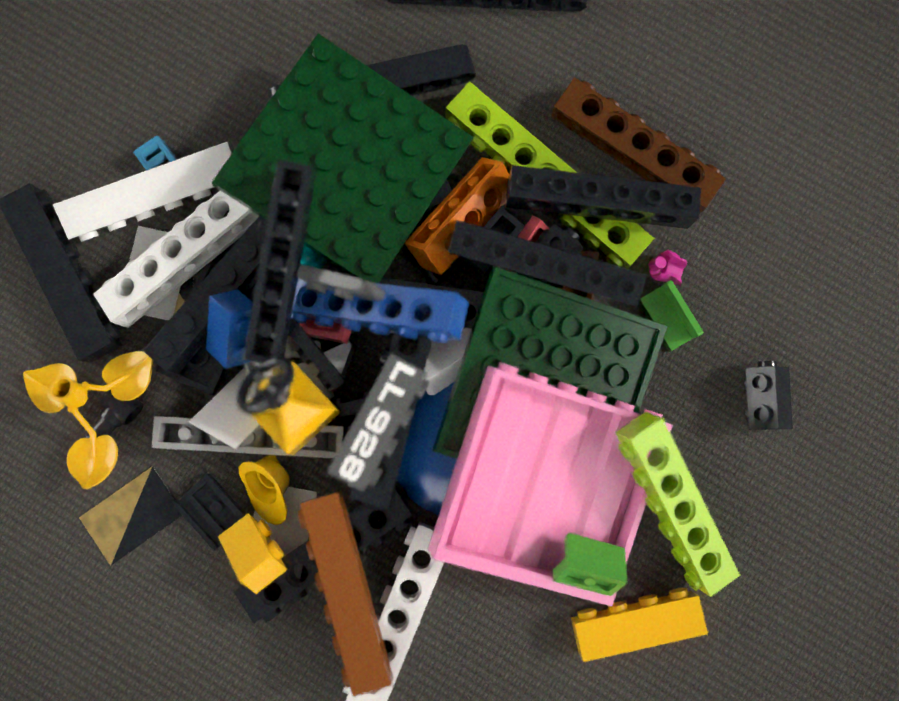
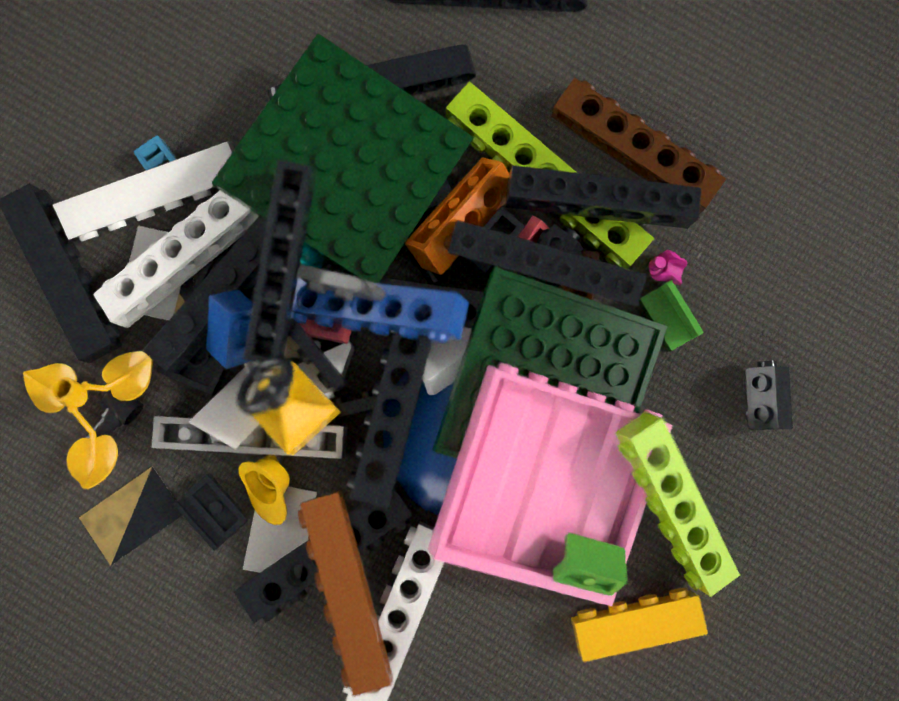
(253, 553): yellow brick -> none
(378, 422): dark grey brick -> none

